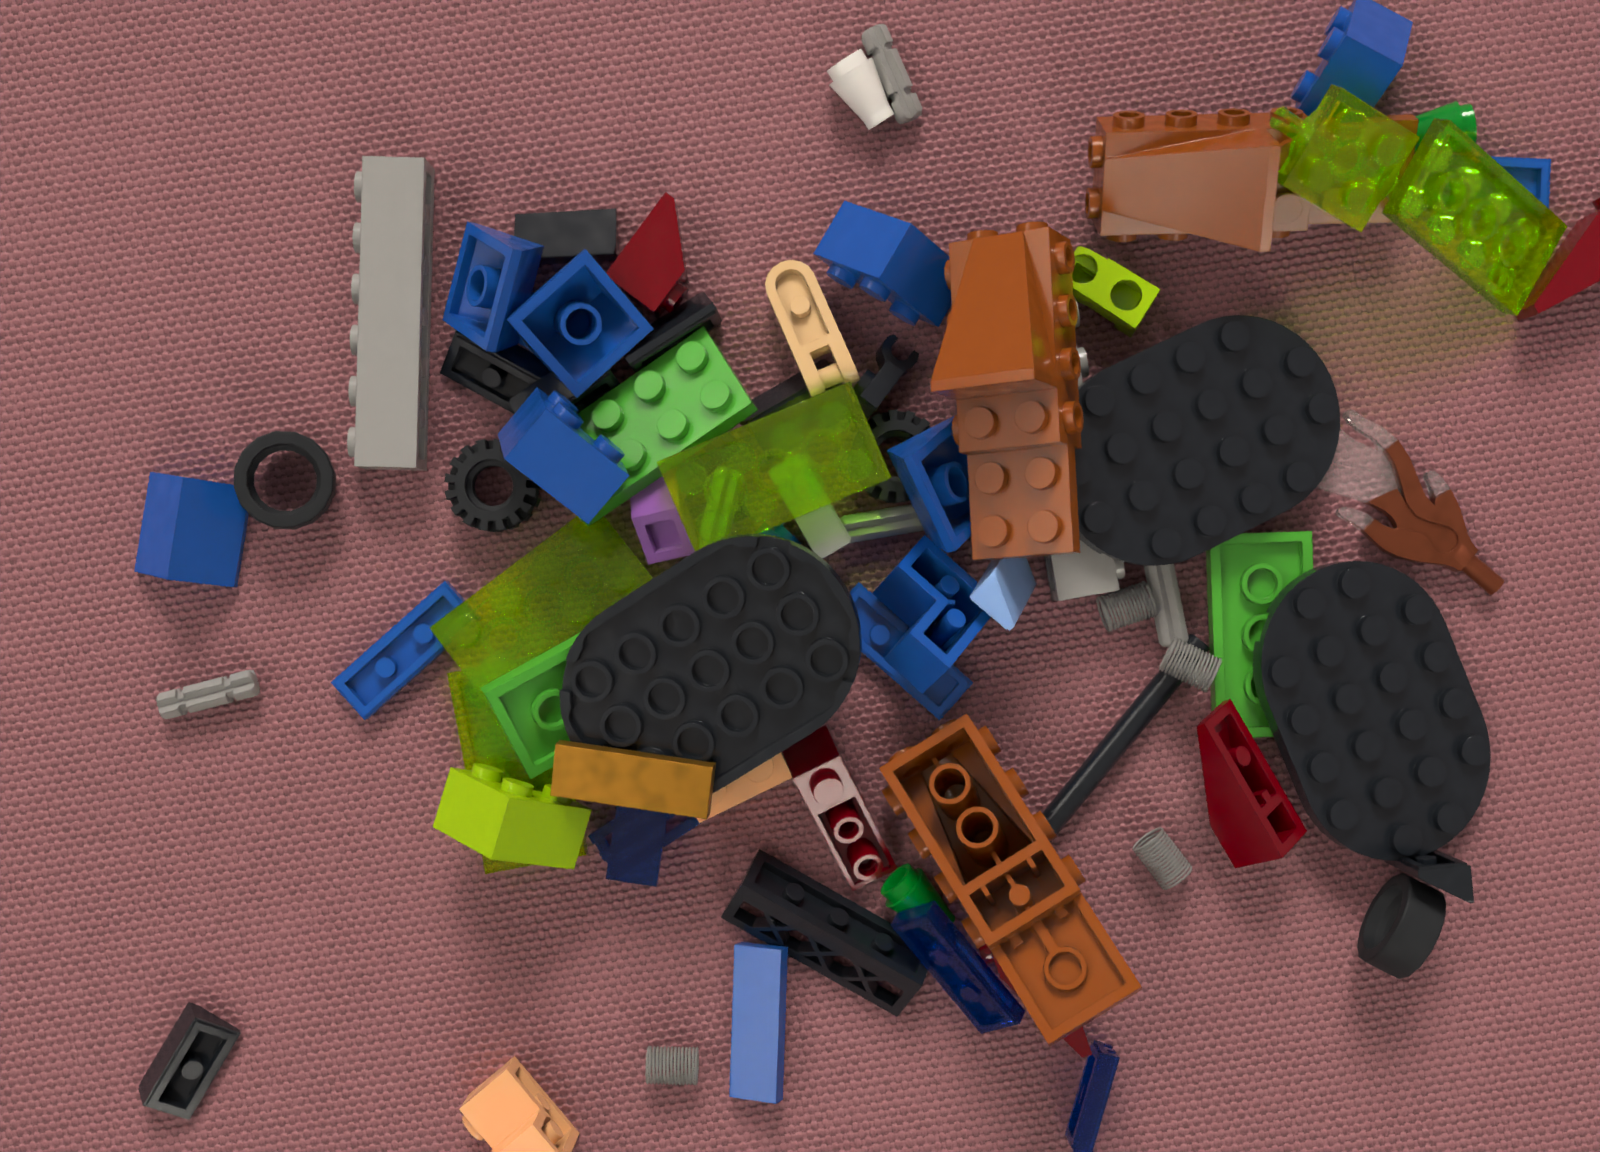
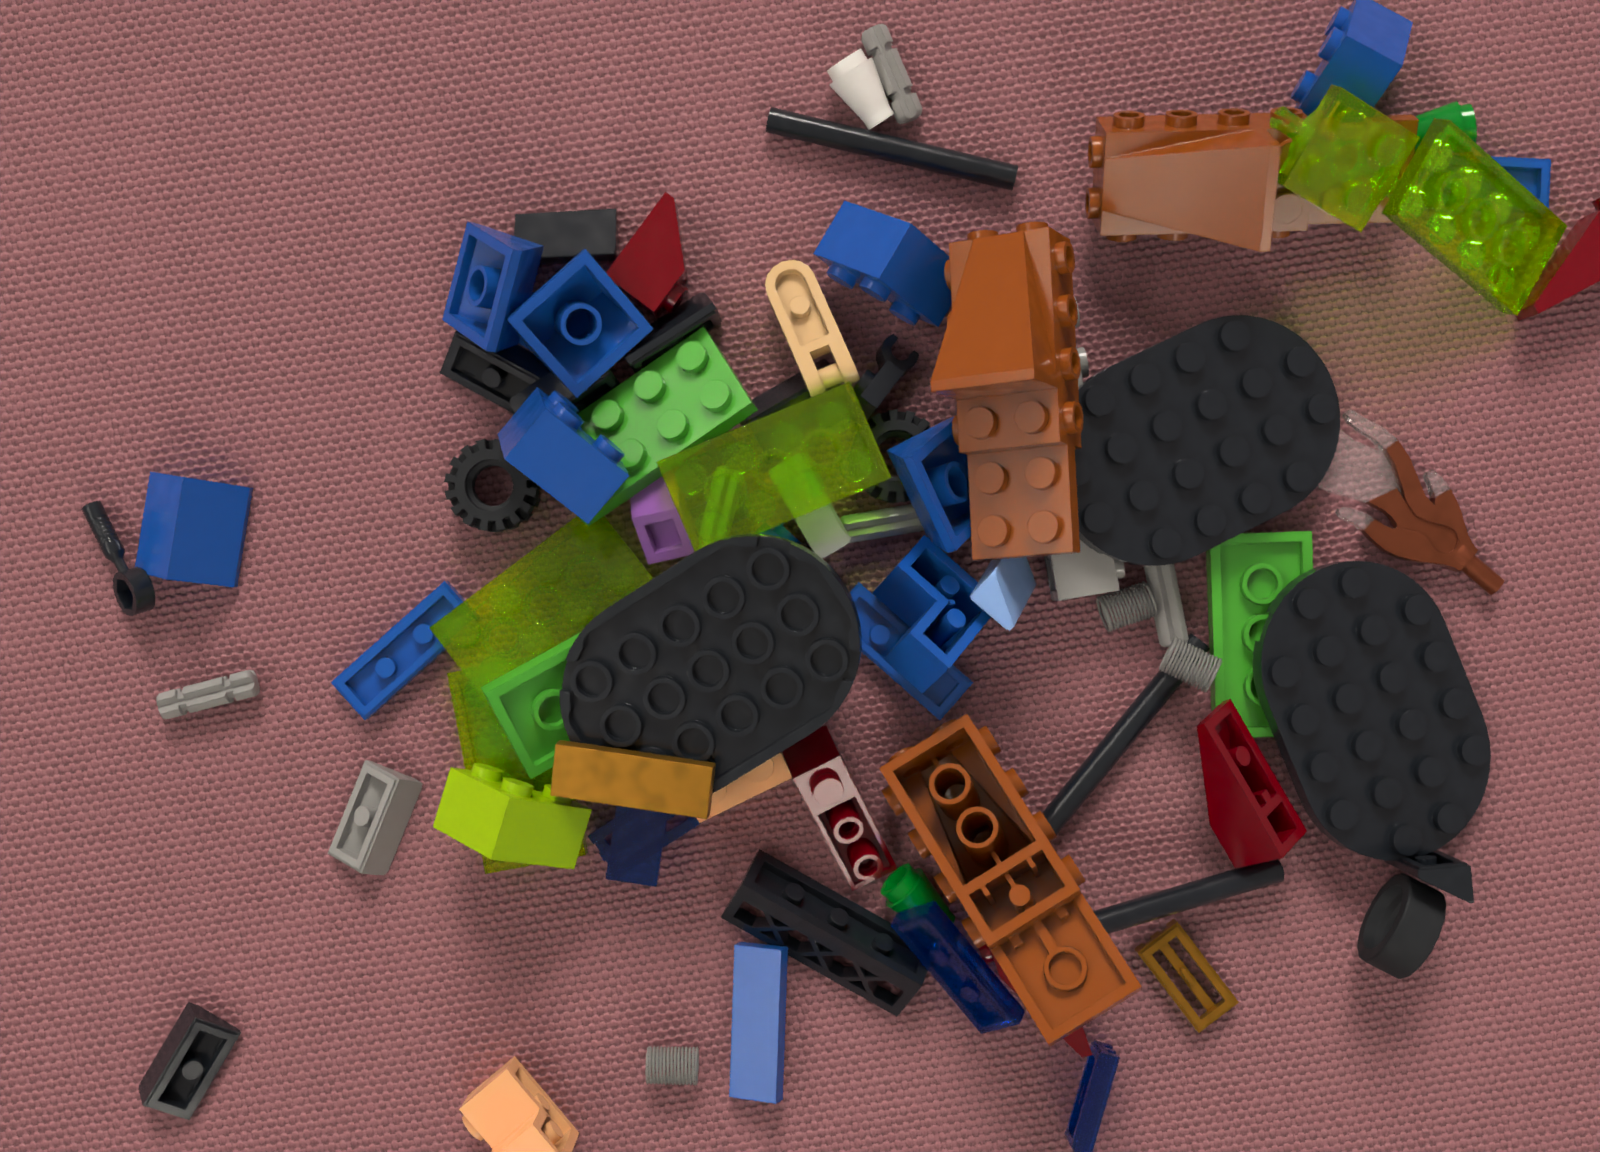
(131, 586): none -> black piece
(284, 441): black tyre -> none
(375, 819): none -> light grey slope
(392, 313): light grey brick -> none
(891, 148): none -> black piece
(1111, 290): lime leg -> none
(1157, 845): light grey piece -> none
(1160, 941): none -> pearl gold tile
(1189, 895): none -> black piece

